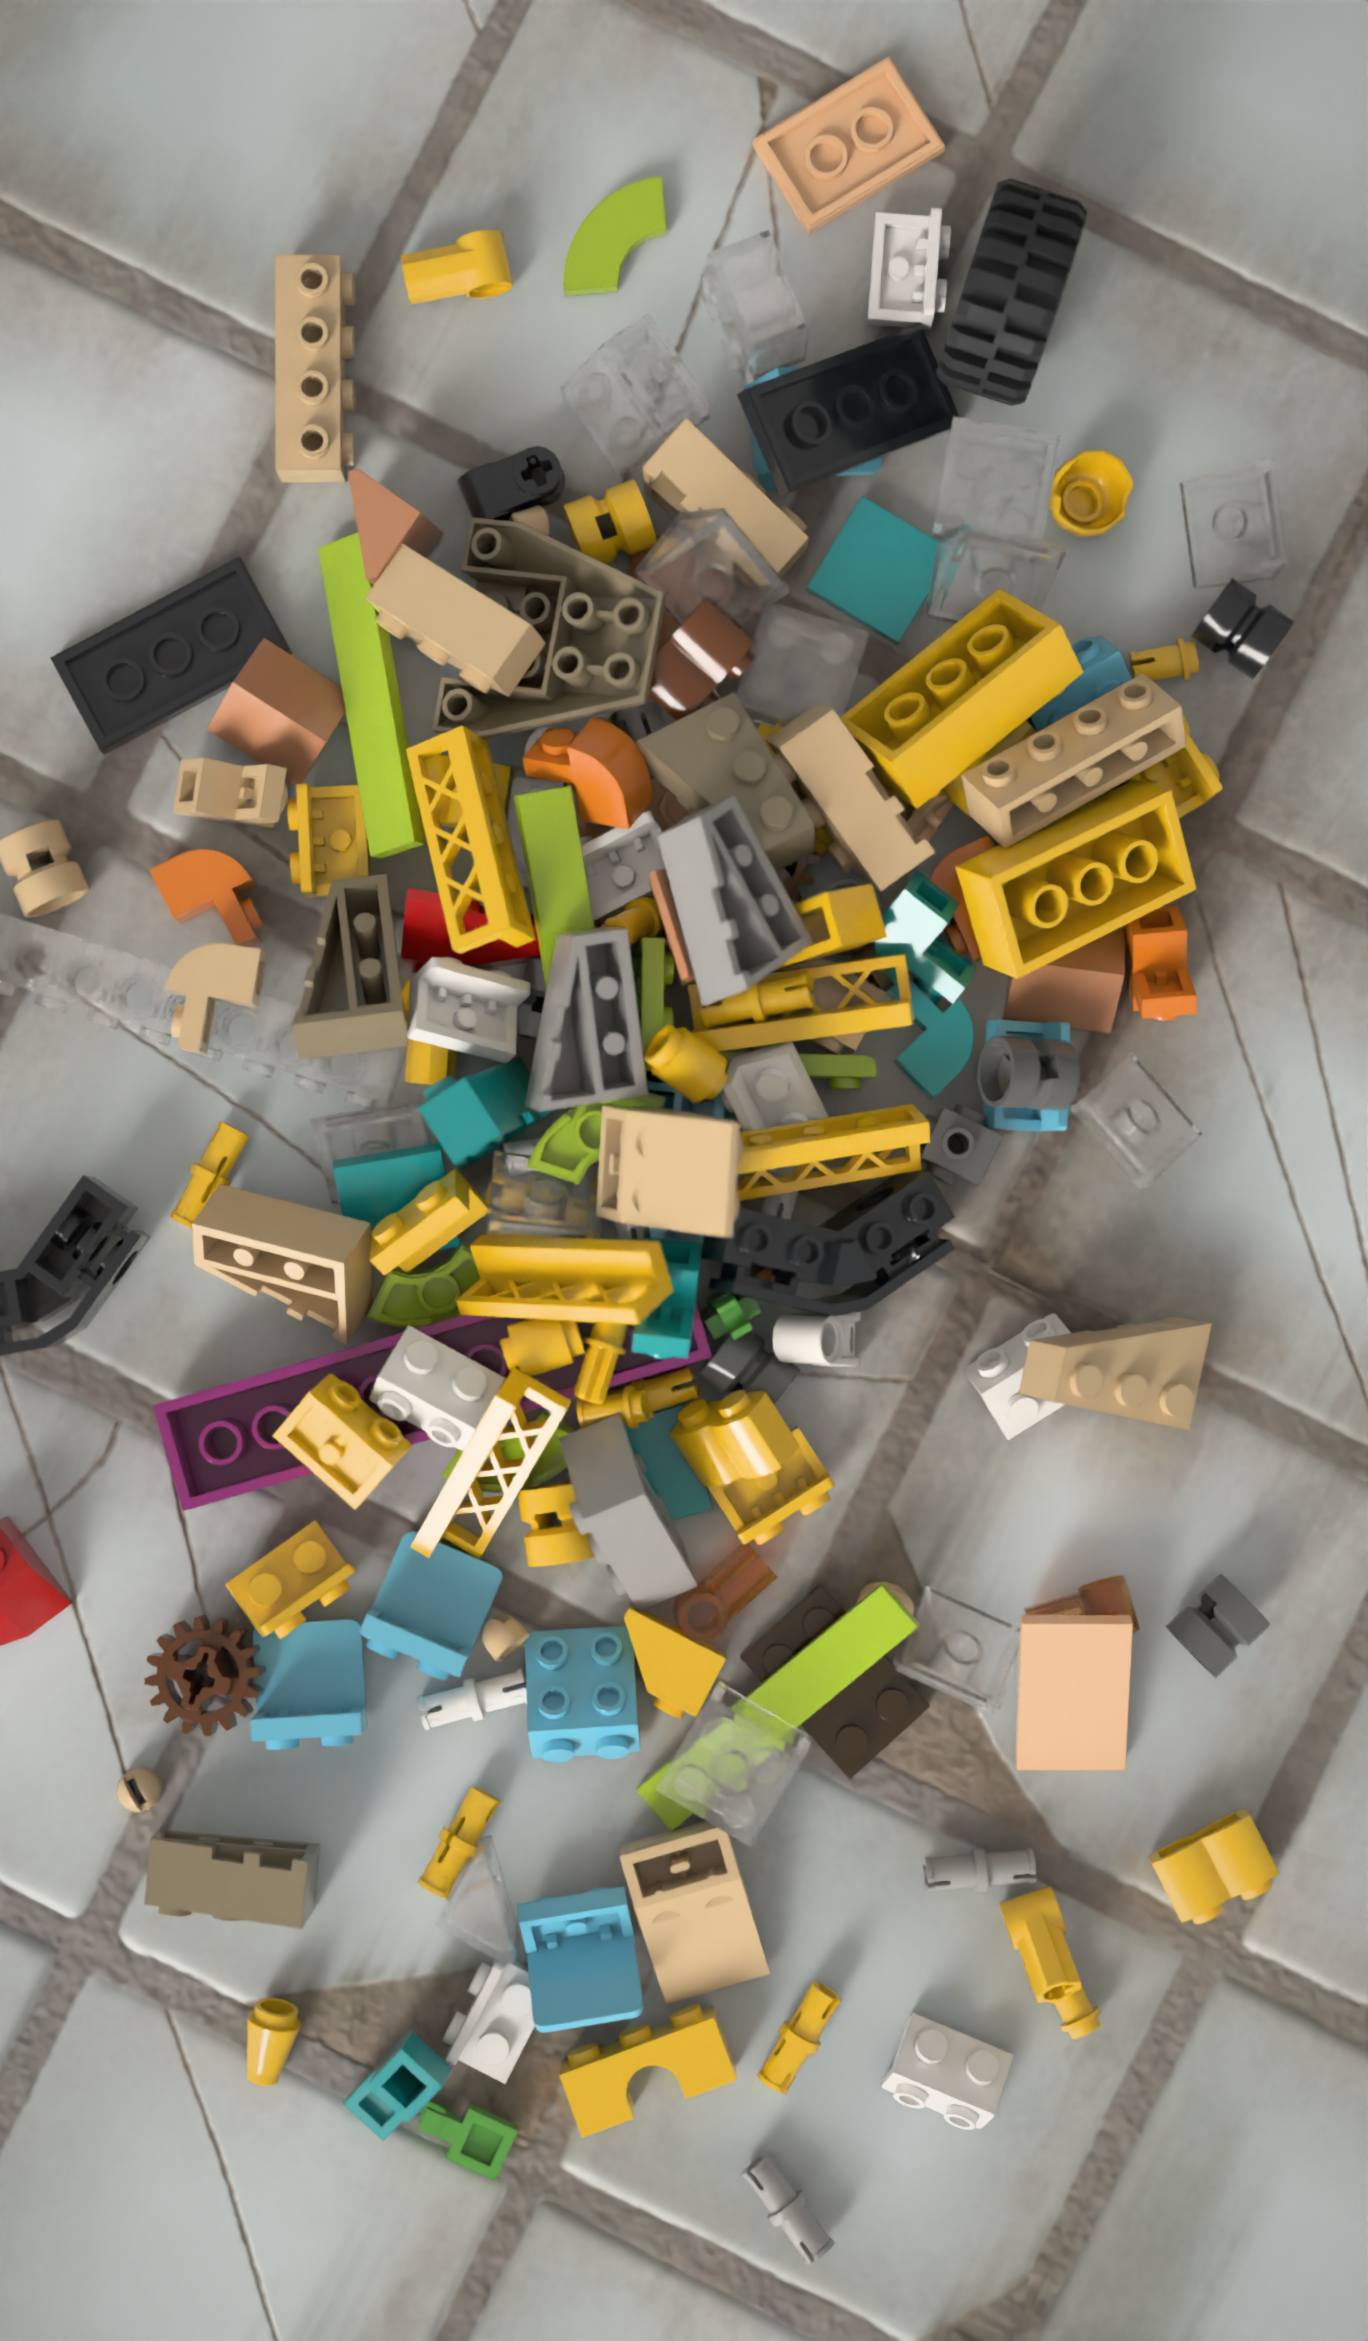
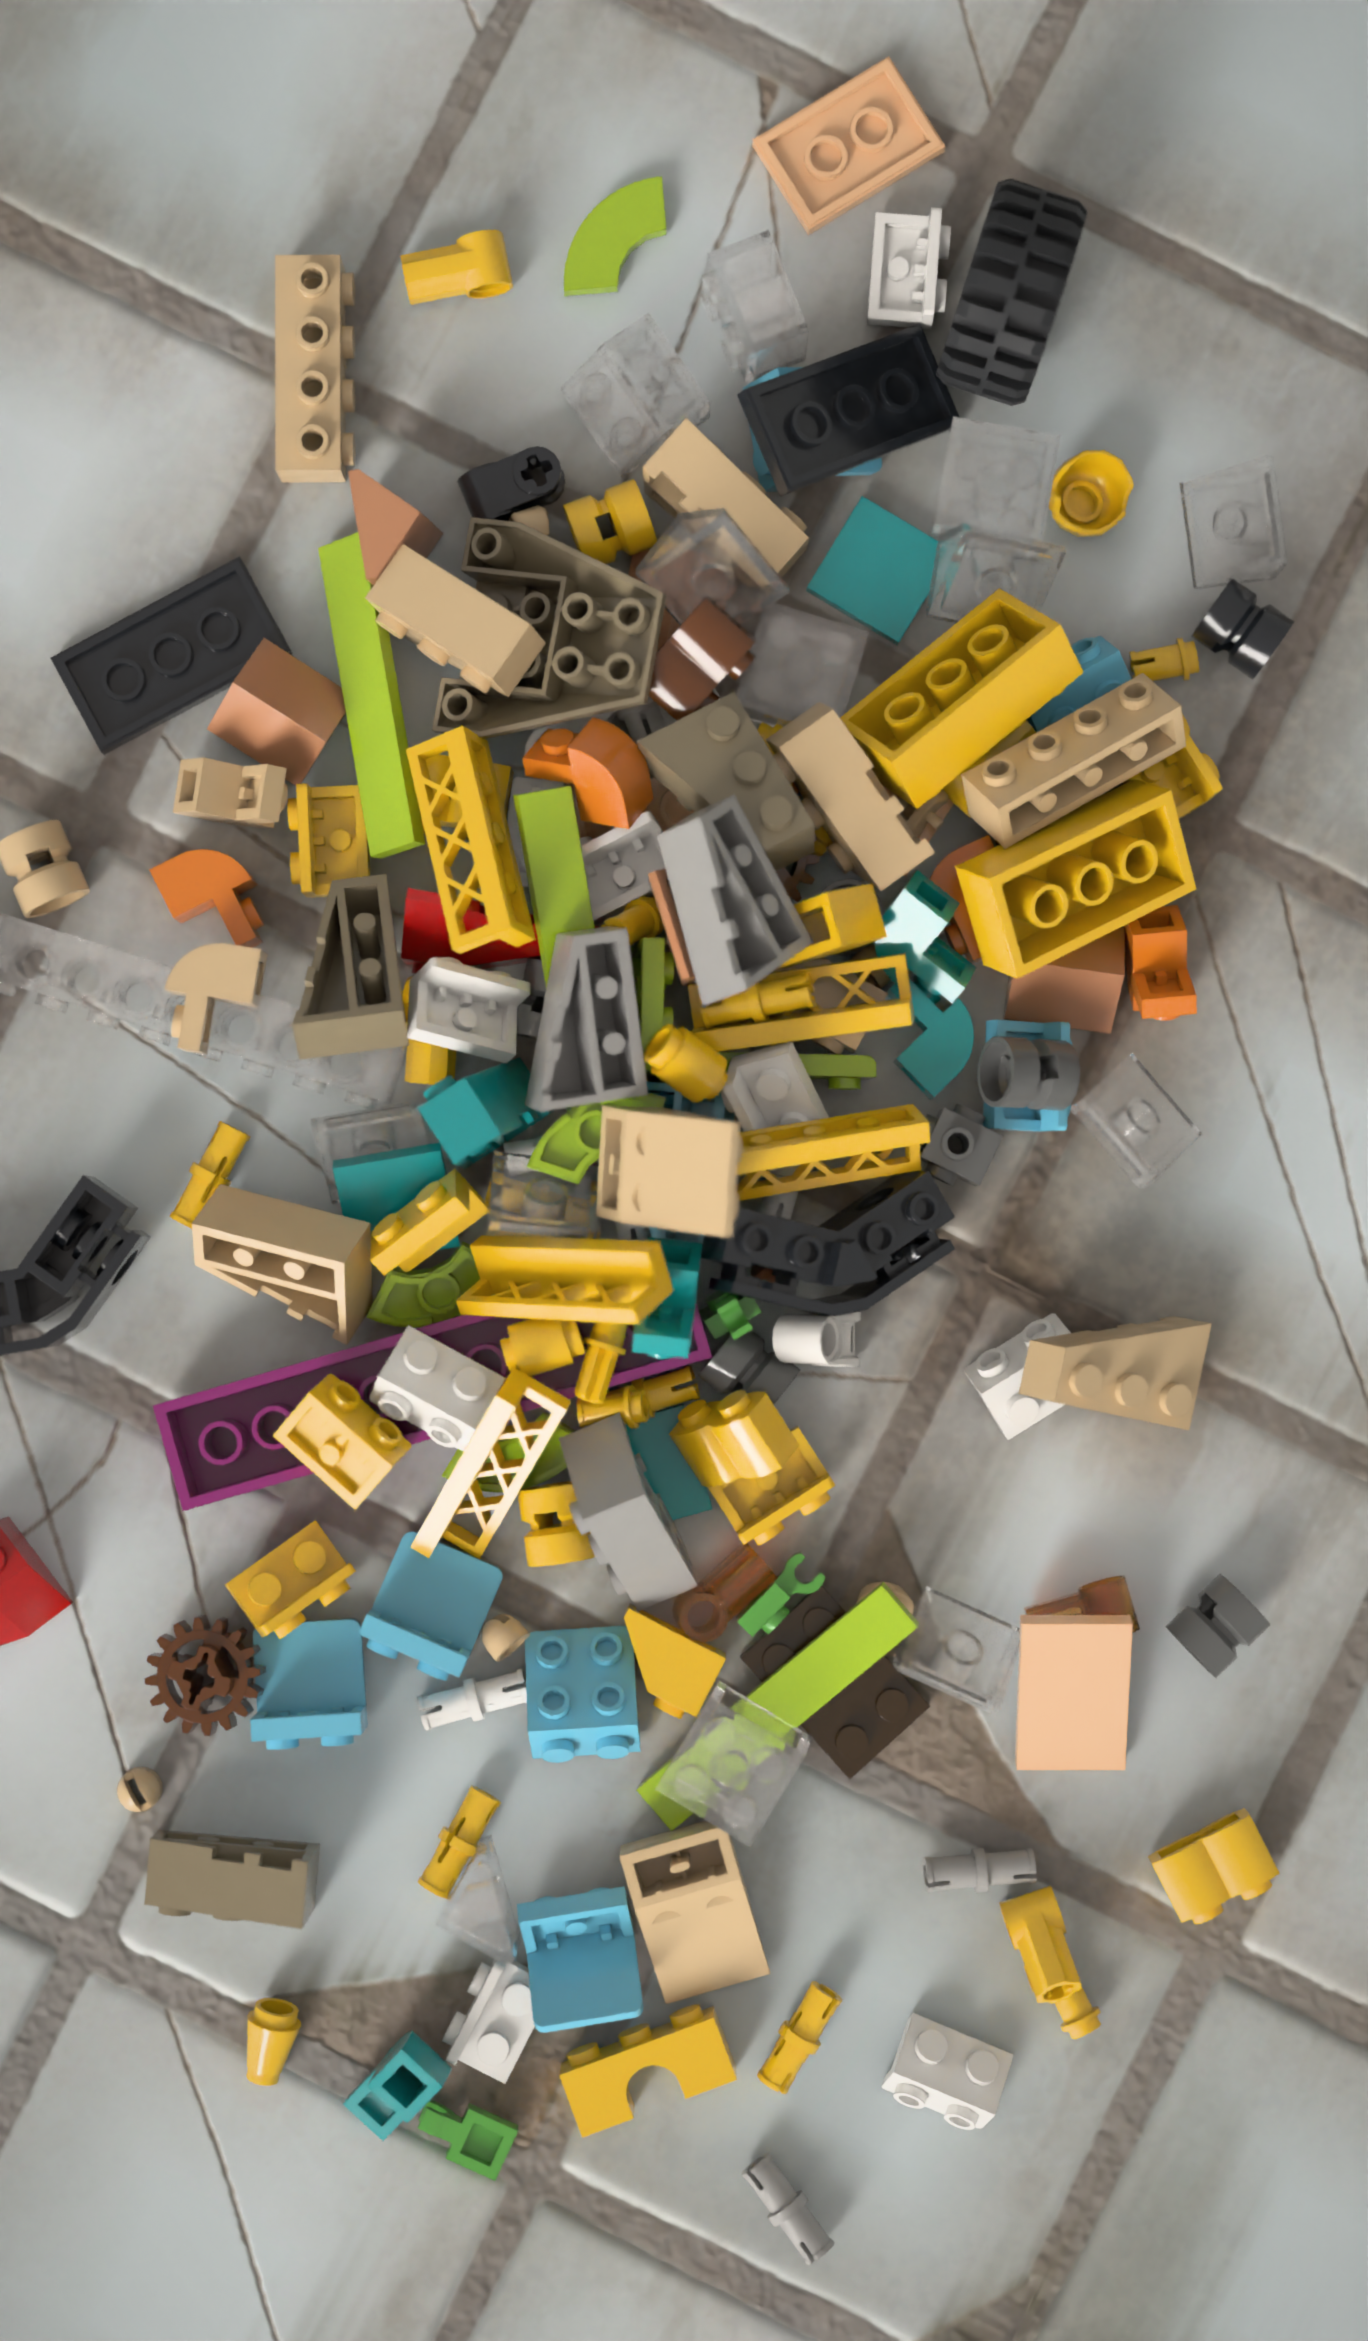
(768, 1607): none -> bright green plate

